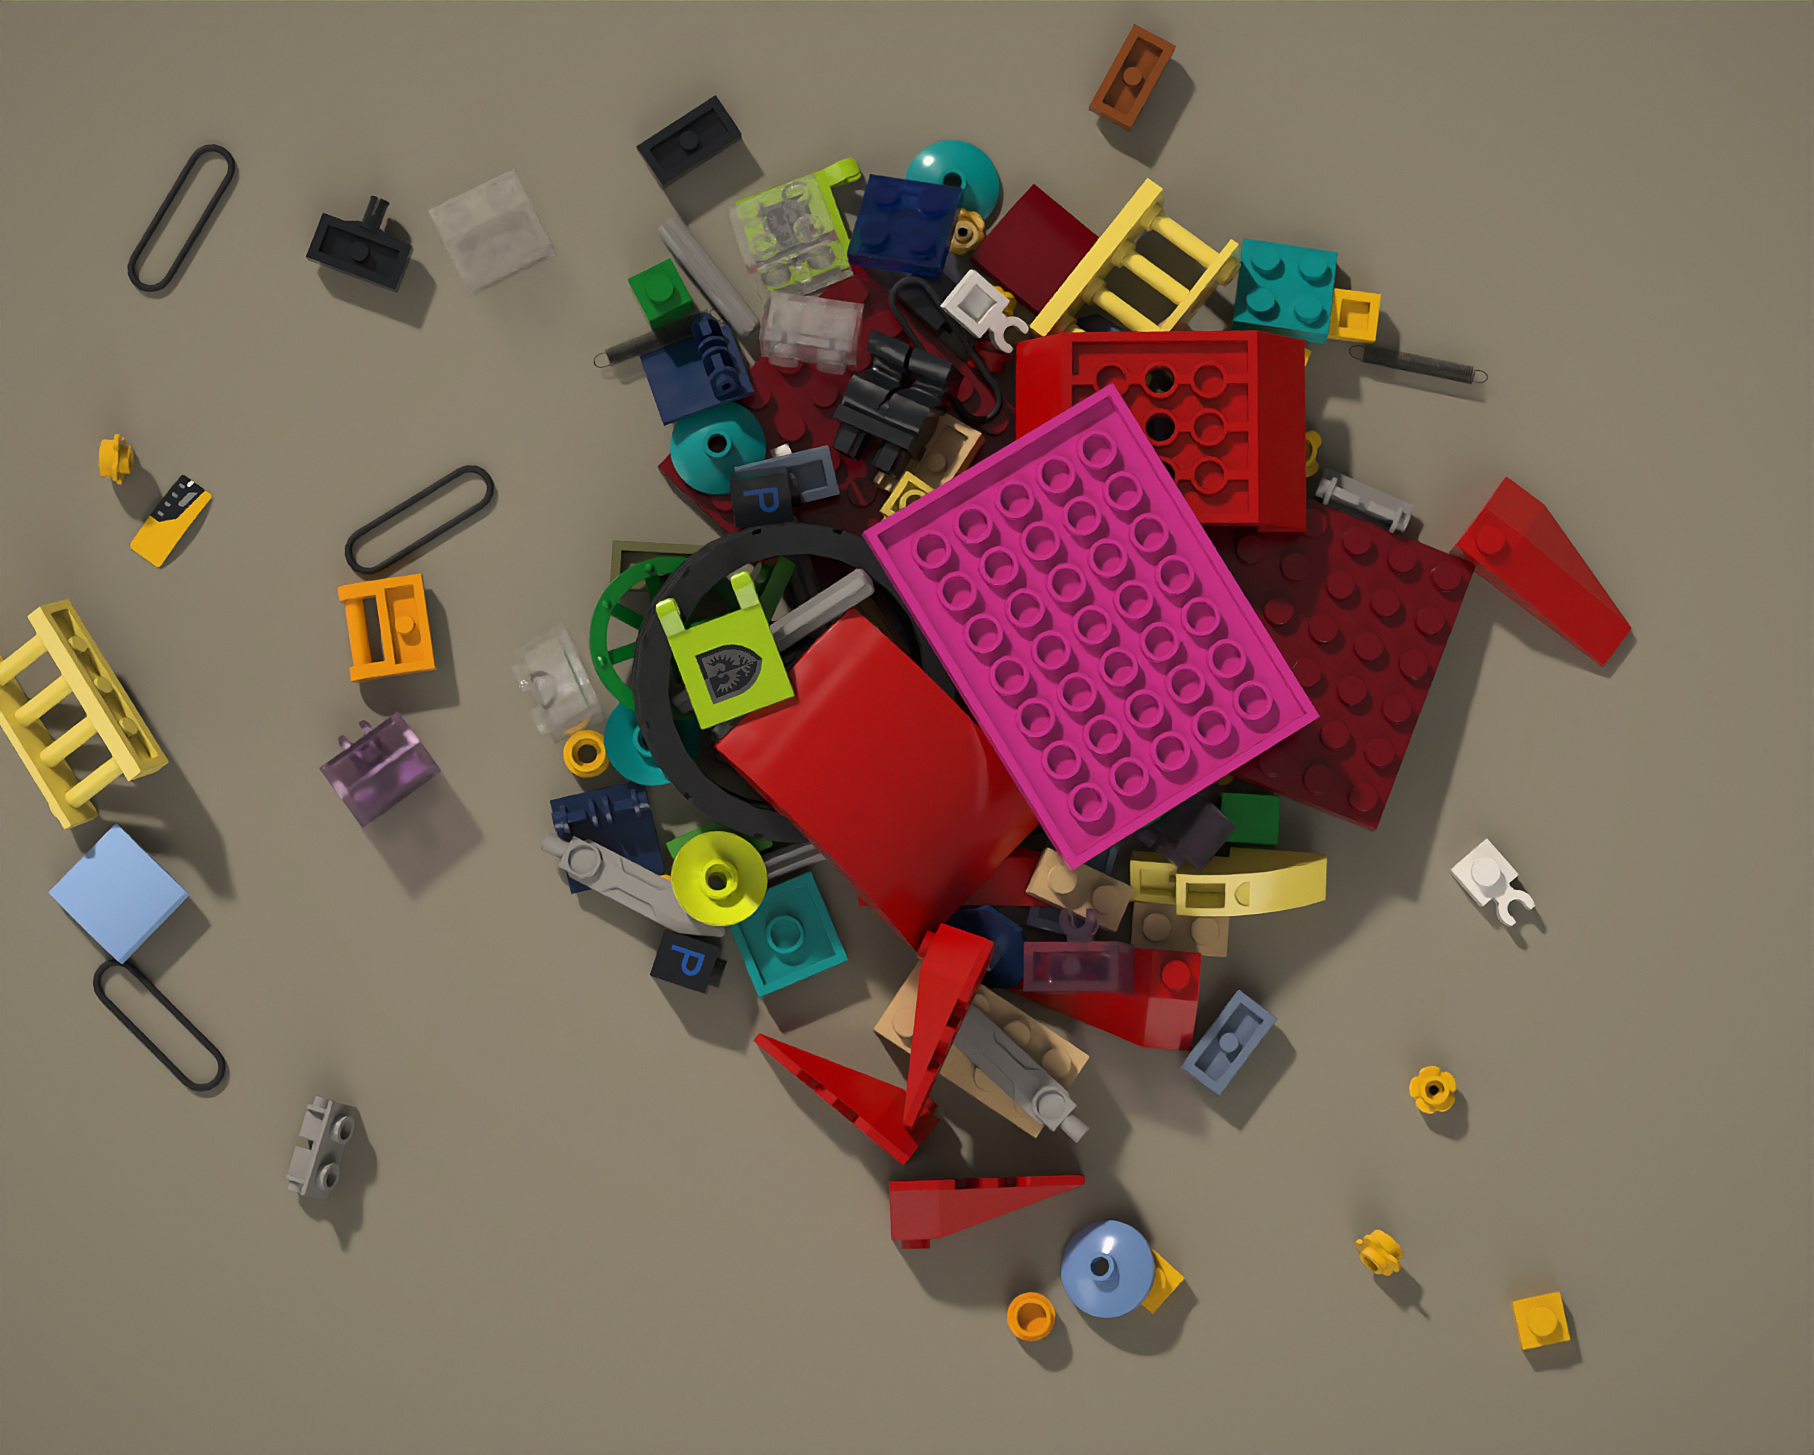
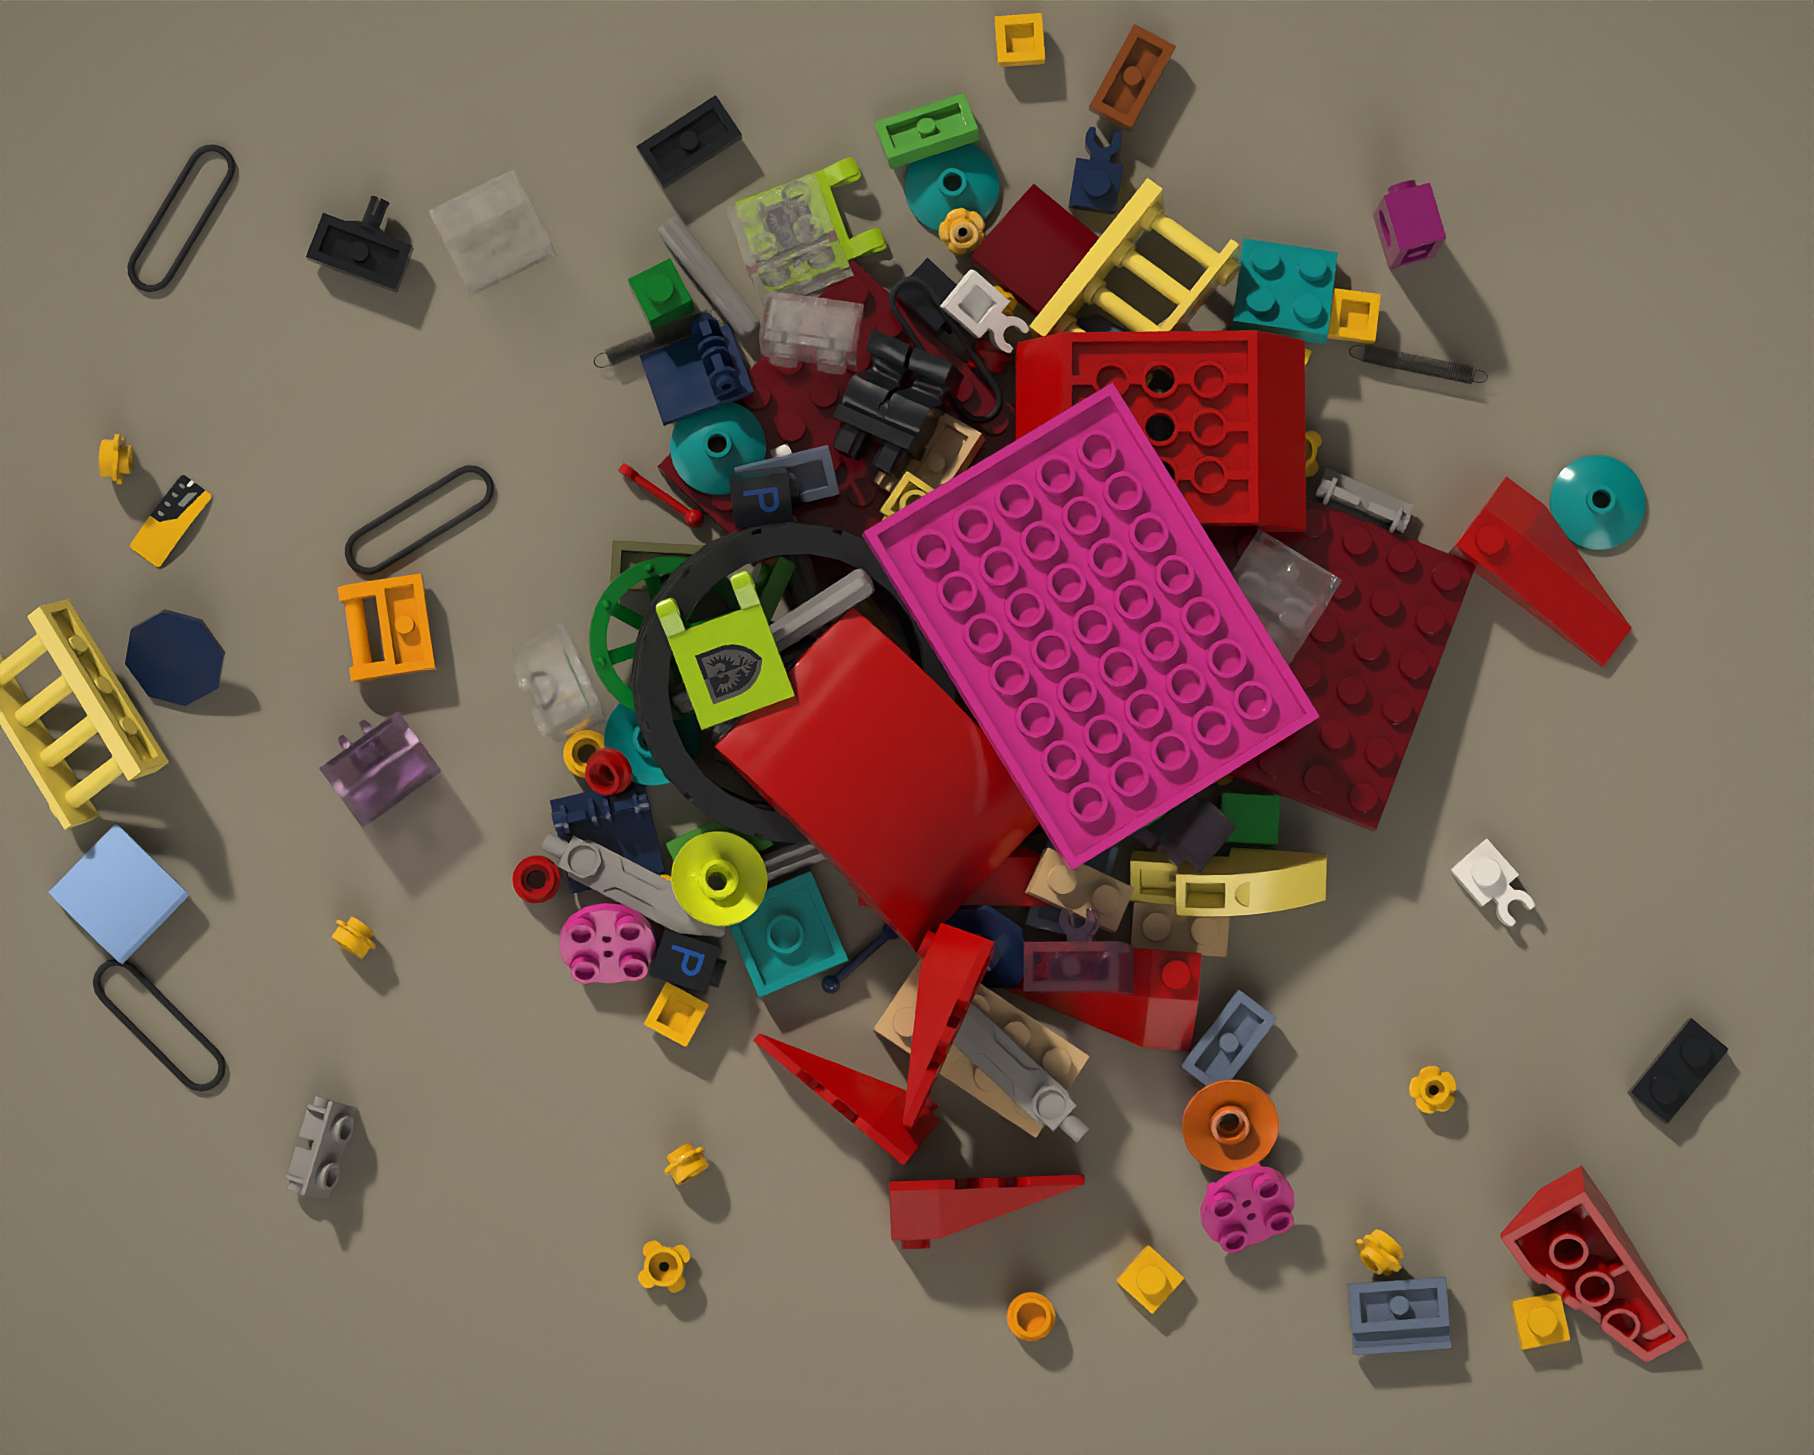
(175, 657): none -> dark blue piece
(354, 937): none -> yellow plate
(521, 875): none -> red plate
(586, 947): none -> dark pink plate
(599, 776): none -> red plate
(653, 1275): none -> yellow plate
(676, 1014): none -> yellow plate
(686, 1163): none -> yellow plate
(693, 518): none -> red hinge
(831, 983): none -> dark blue hinge
(905, 226): clear blue plate -> none
(927, 130): none -> bright green plate
(1019, 40): none -> yellow plate
(1097, 180): none -> dark blue plate
(1129, 1272): medium blue dish -> none
(1232, 1145): none -> orange dish
(1247, 1207): none -> dark pink plate
(1284, 591): none -> clear slope
(1399, 1315): none -> sand blue plate
(1409, 224): none -> magenta brick
(1583, 521): none -> teal dish
(1584, 1255): none -> red wedge
(1678, 1070): none -> black plate

